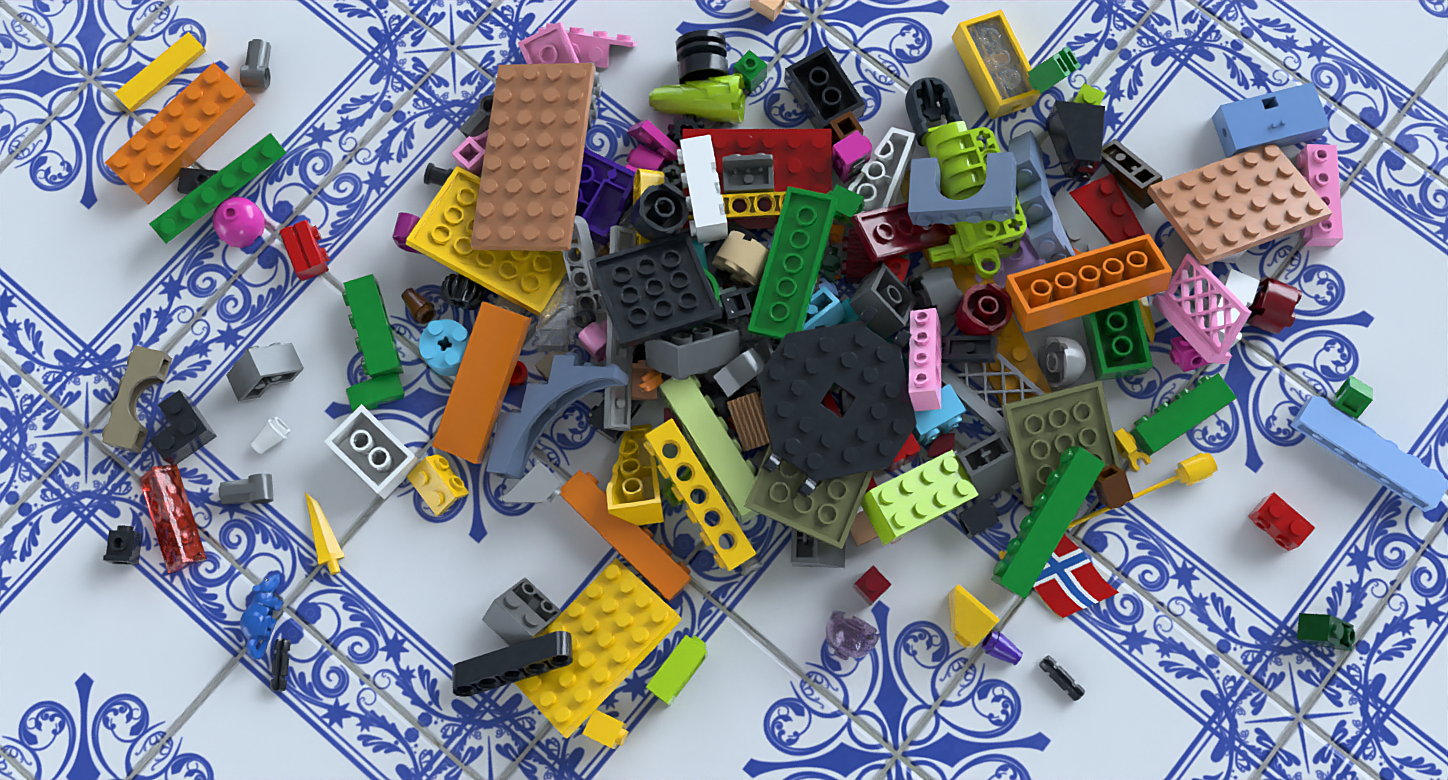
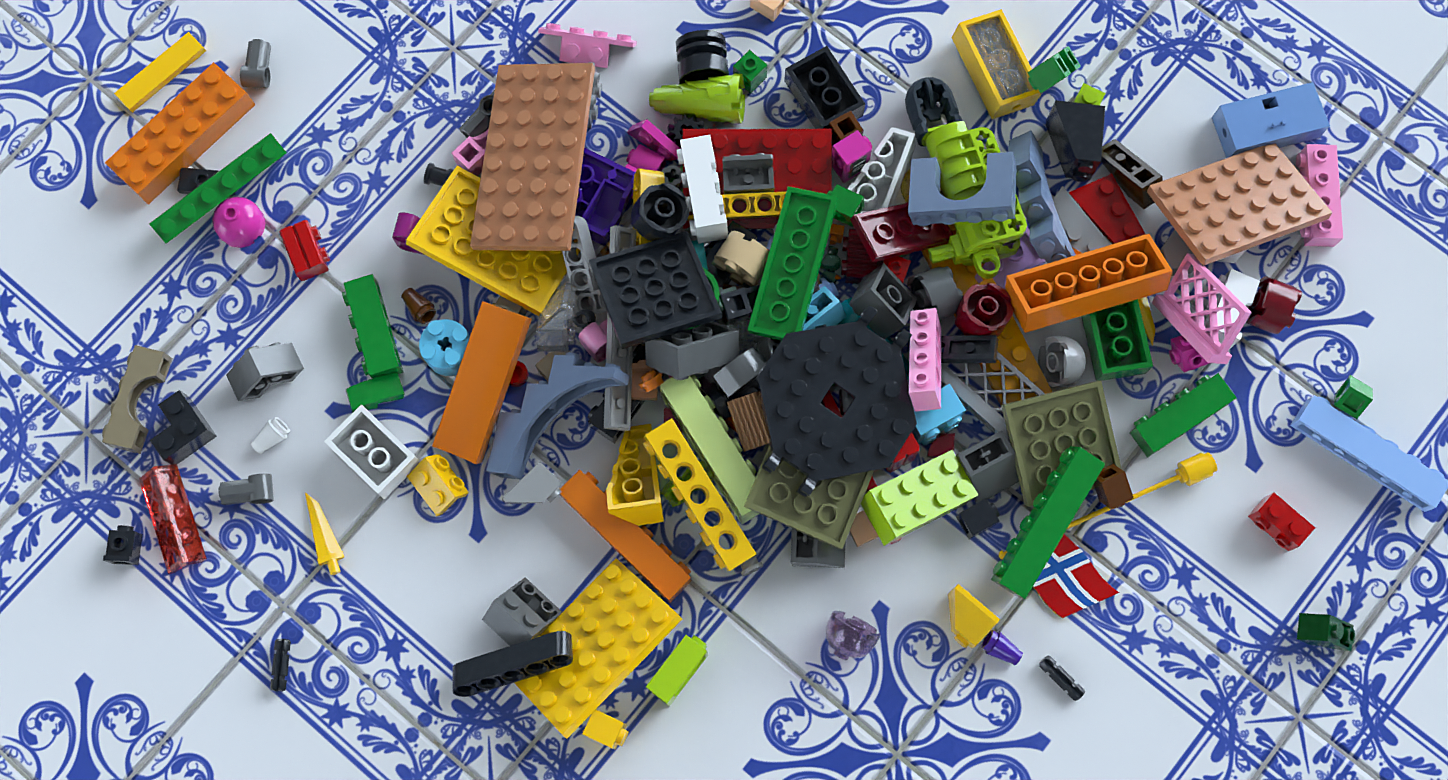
(257, 619): blue animal -> none
(461, 292): black gear -> none
(548, 47): bright pink tile -> none
(871, 585): dark red brick -> none
(1127, 449): yellow plate -> none

